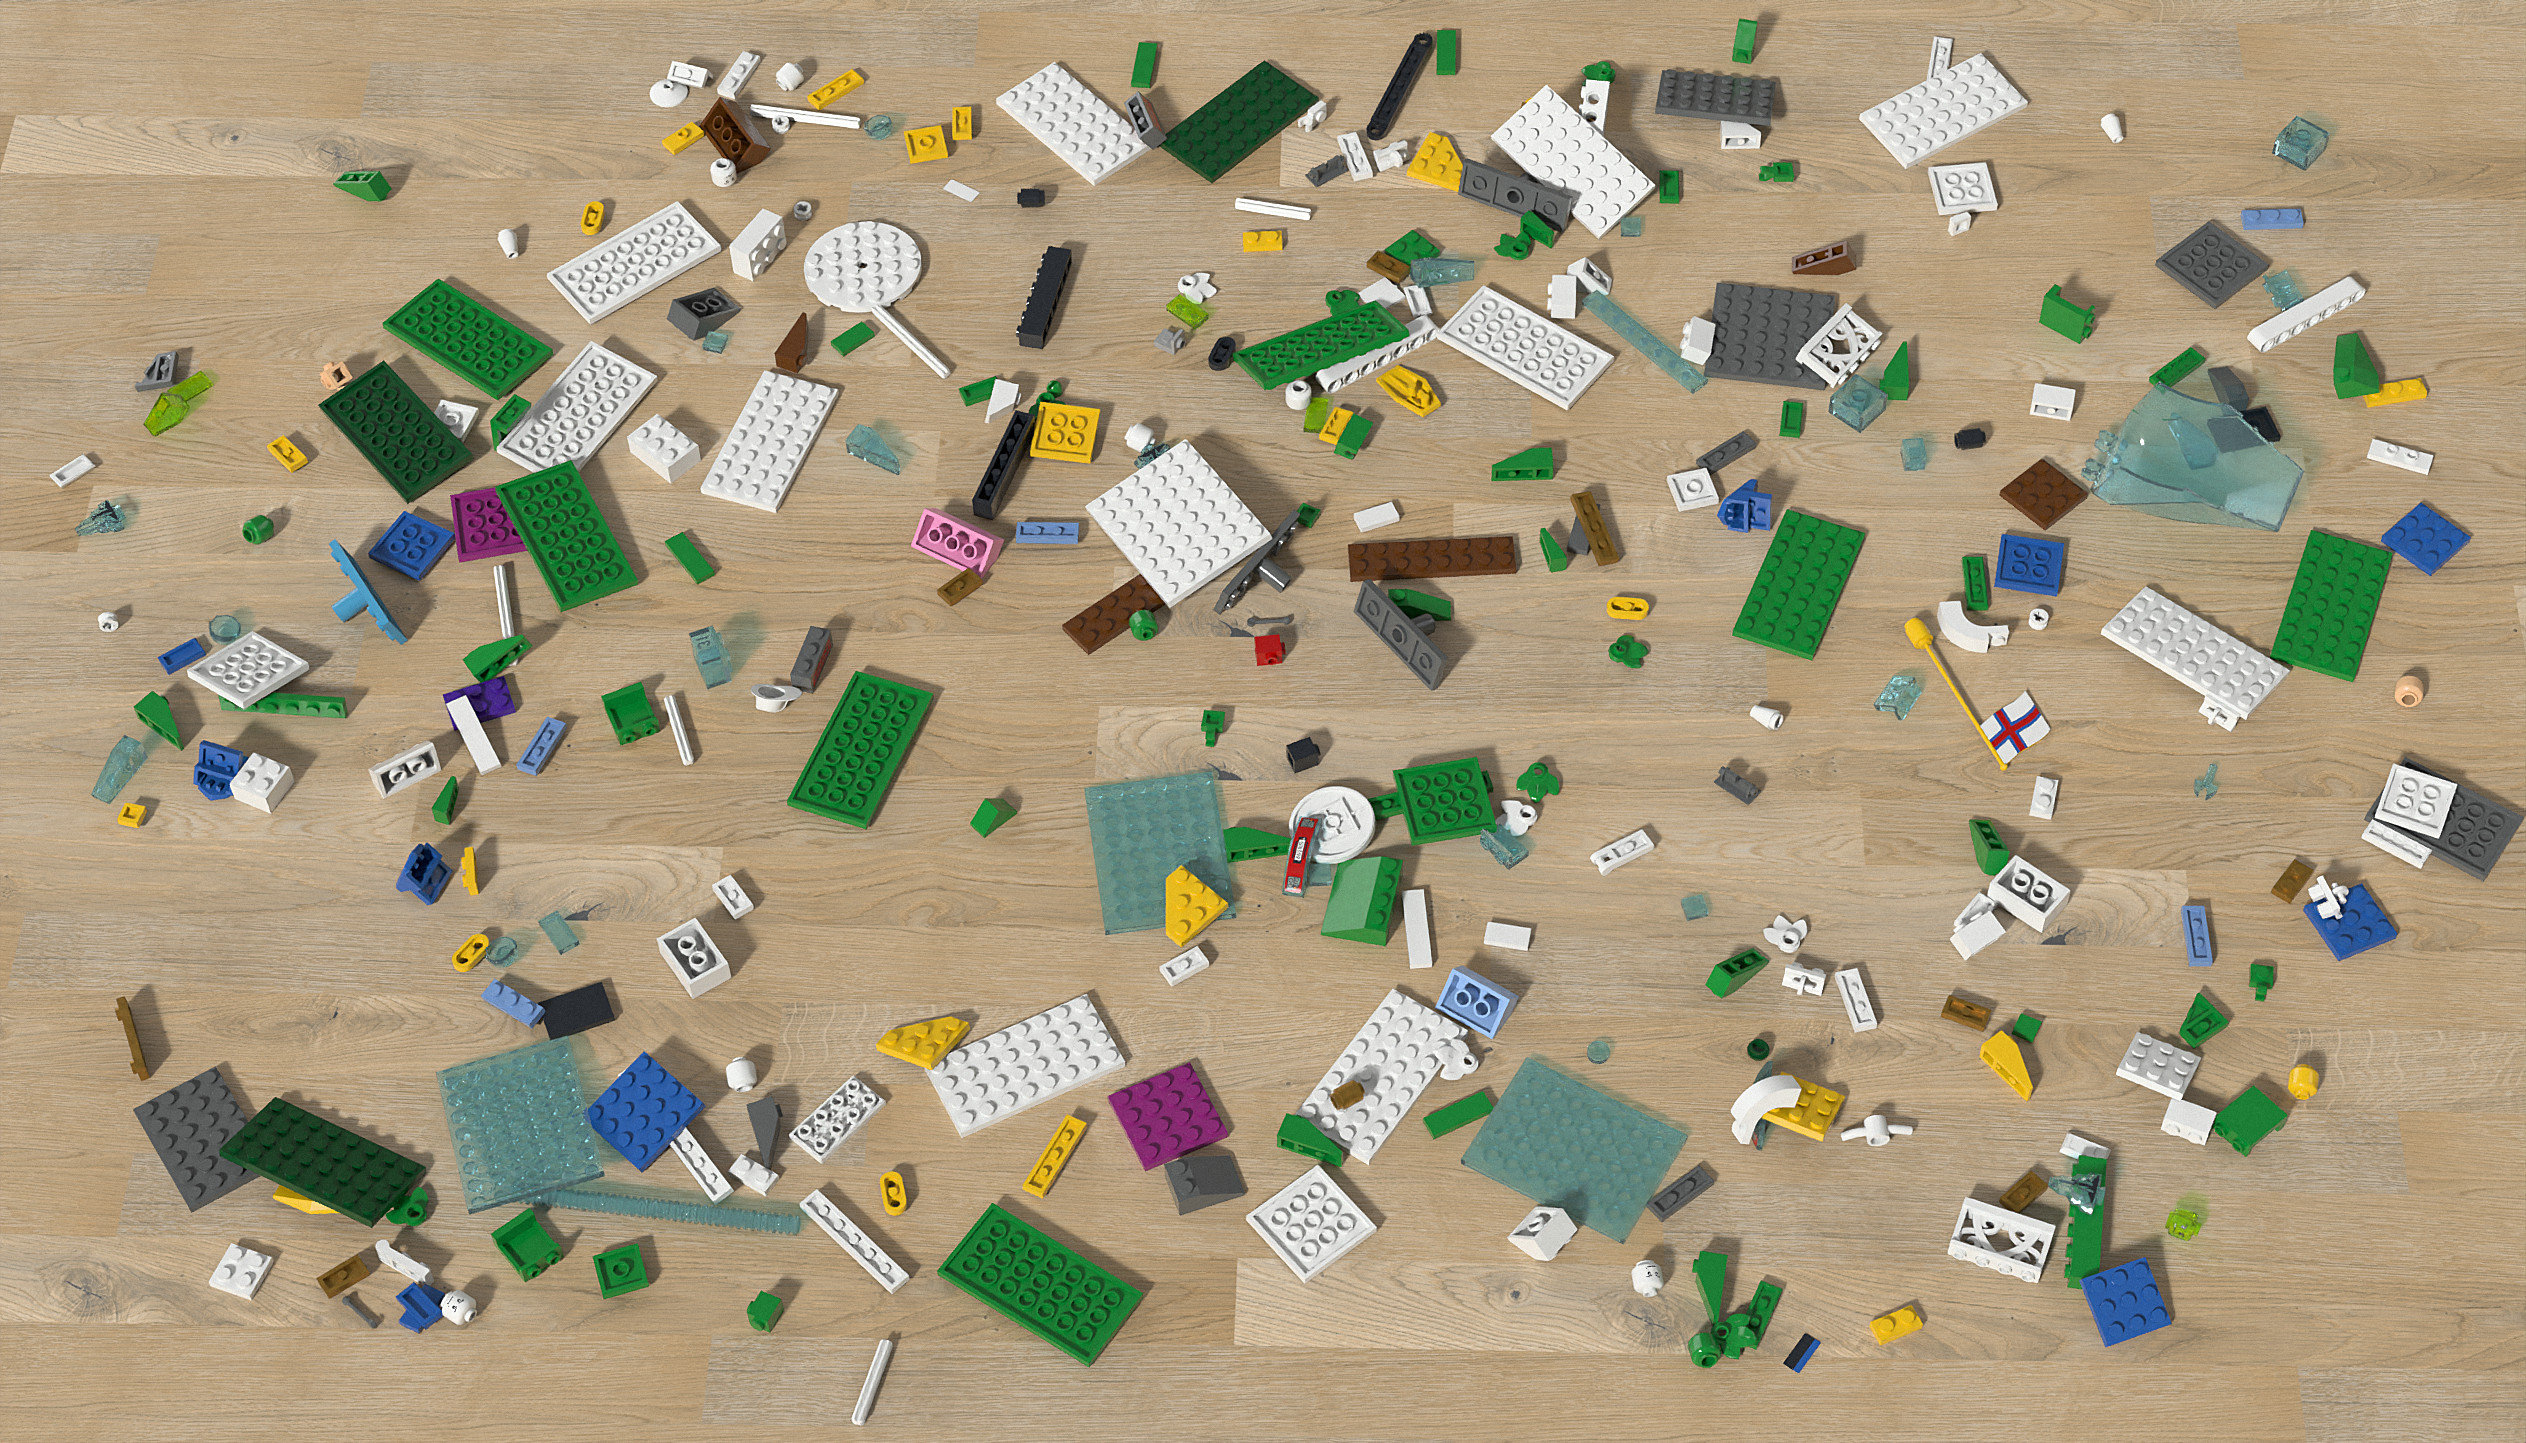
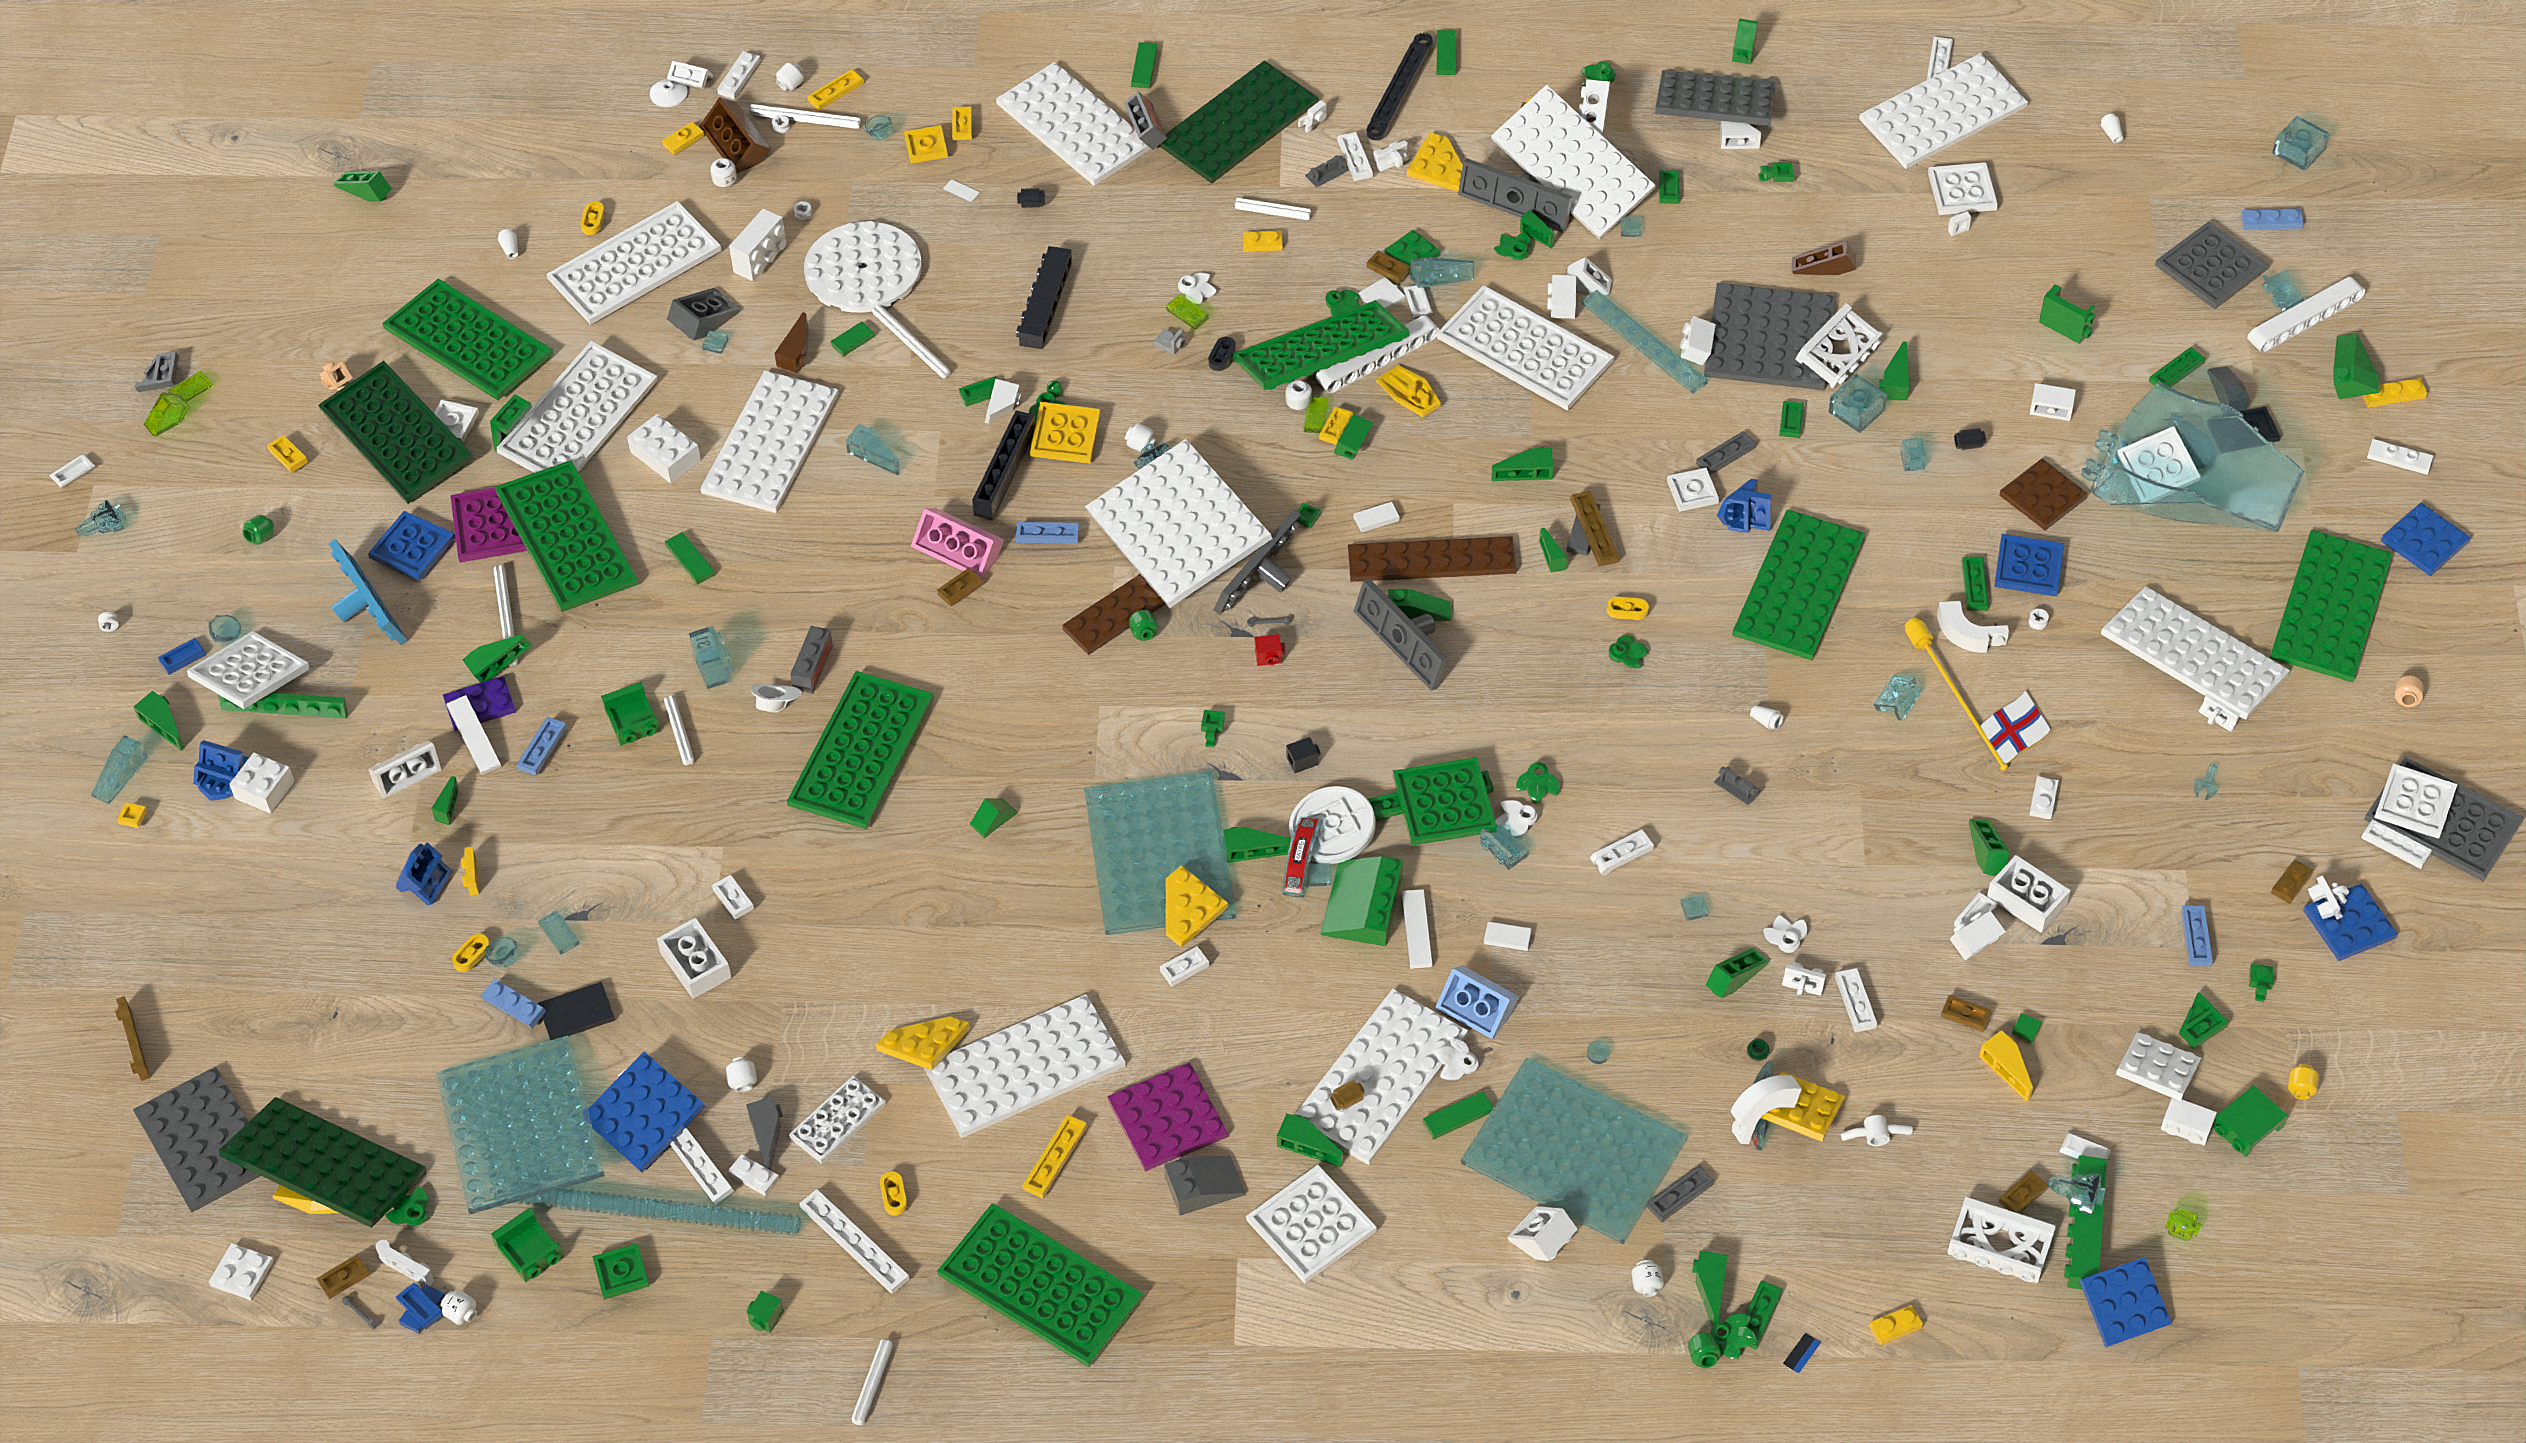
(2161, 459): none -> white plate

